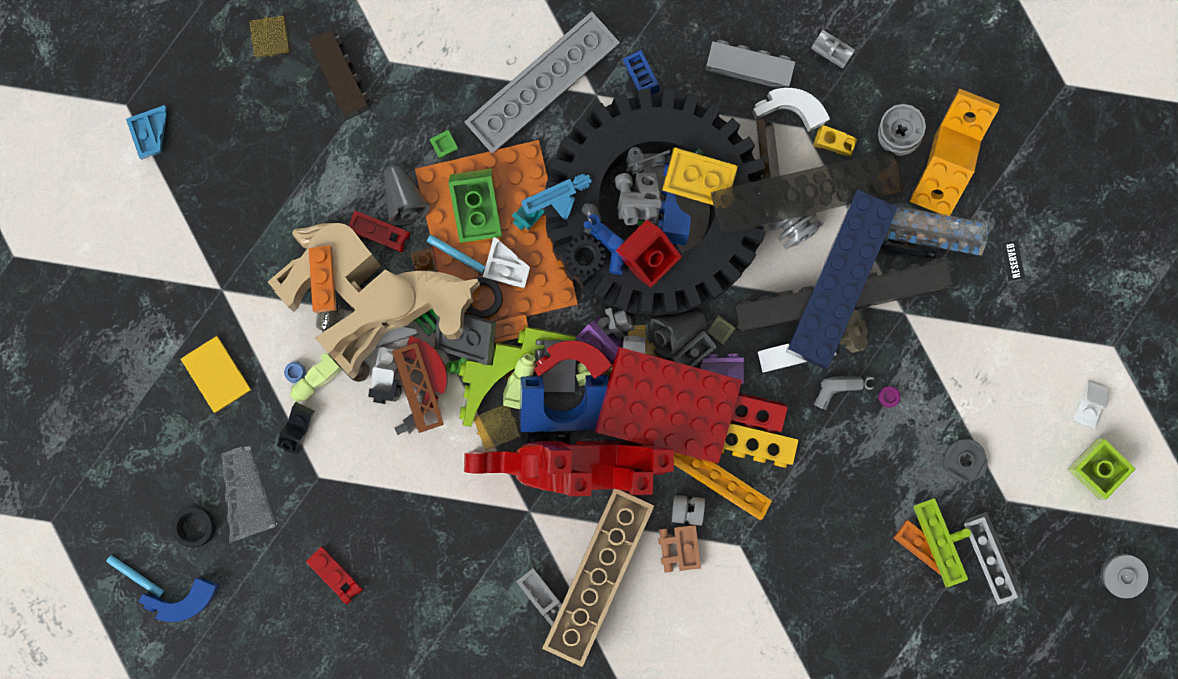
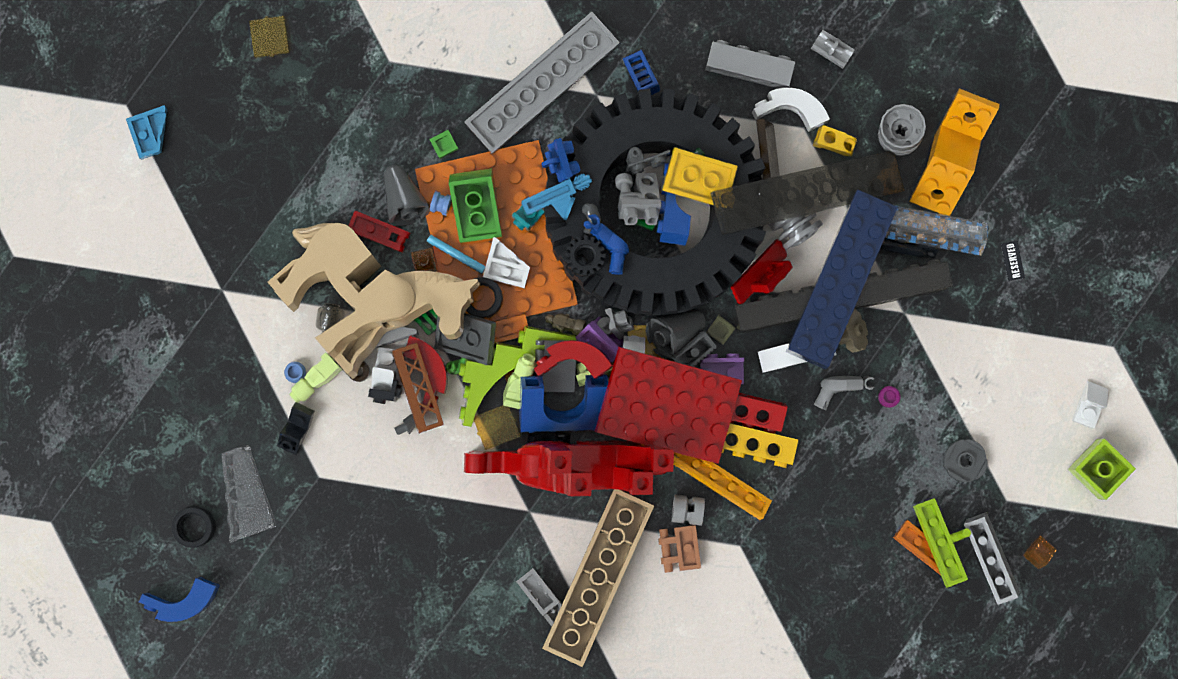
(135, 576): medium azure bar -> none
(216, 374): yellow tile -> none
(322, 279): orange plate -> none
(333, 574): red plate -> none
(339, 75): dark brown brick -> none
(440, 203): none -> medium blue wheel
(558, 161): none -> blue hips
(563, 322): none -> dark tan piece
(648, 253): red brick -> none
(763, 273): none -> red bracket
(1040, 552): none -> clear orange slope
(1124, 575): light grey piece -> none

